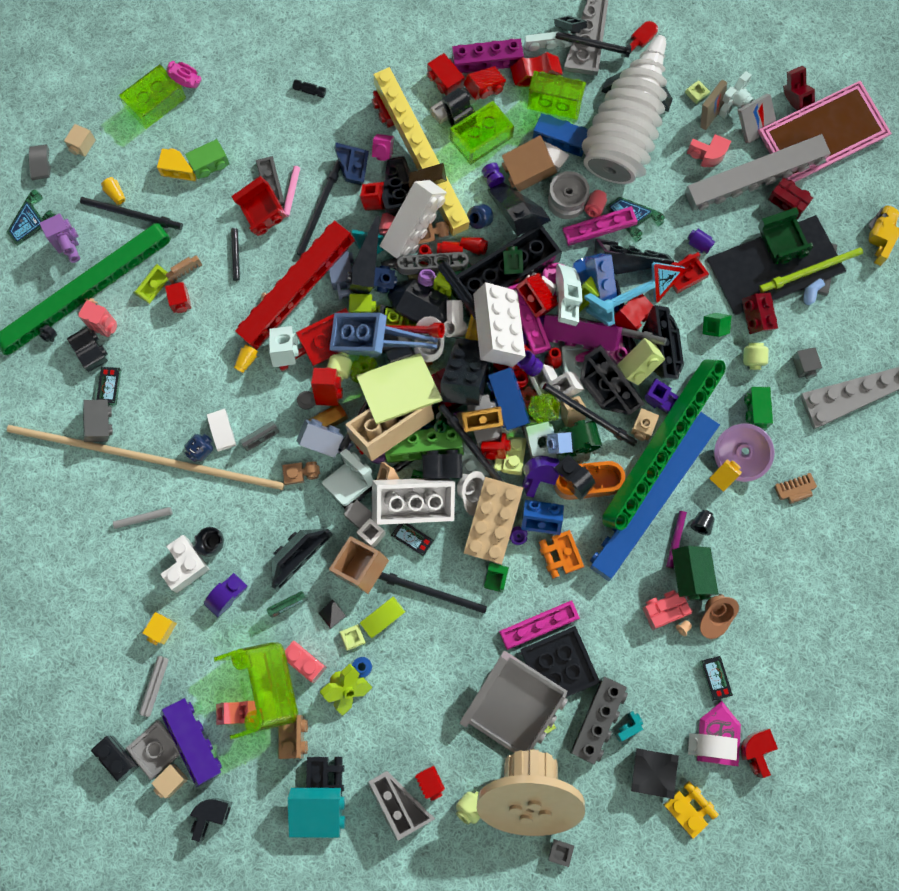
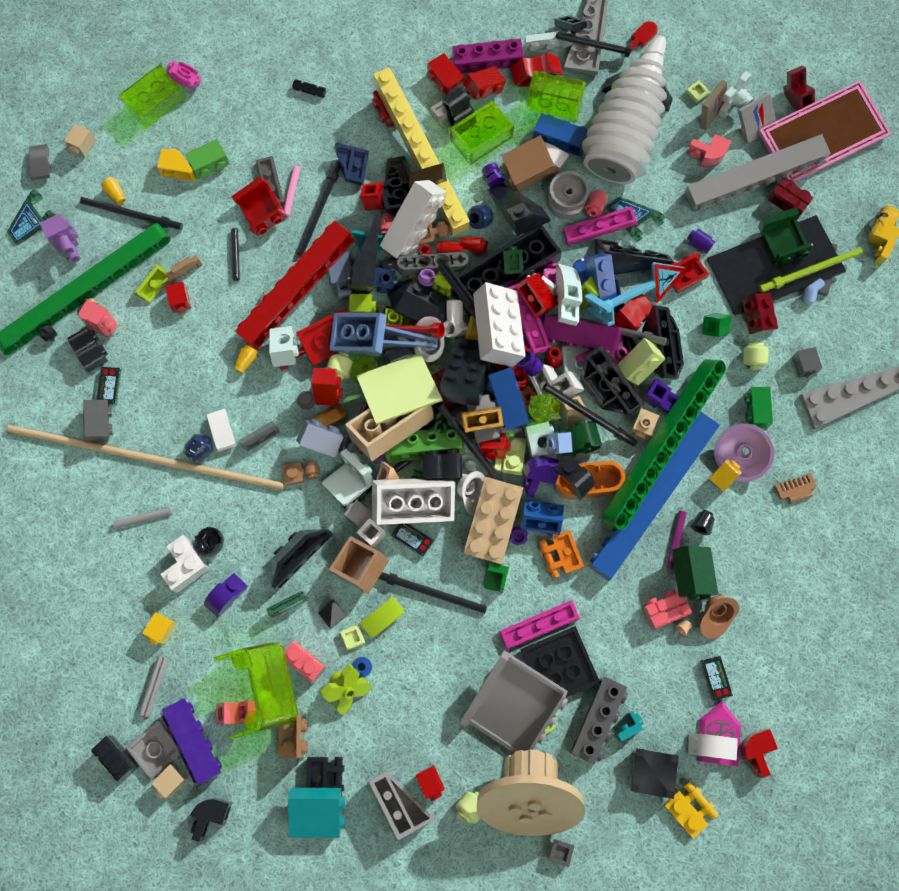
(382, 147): dark pink brick -> none

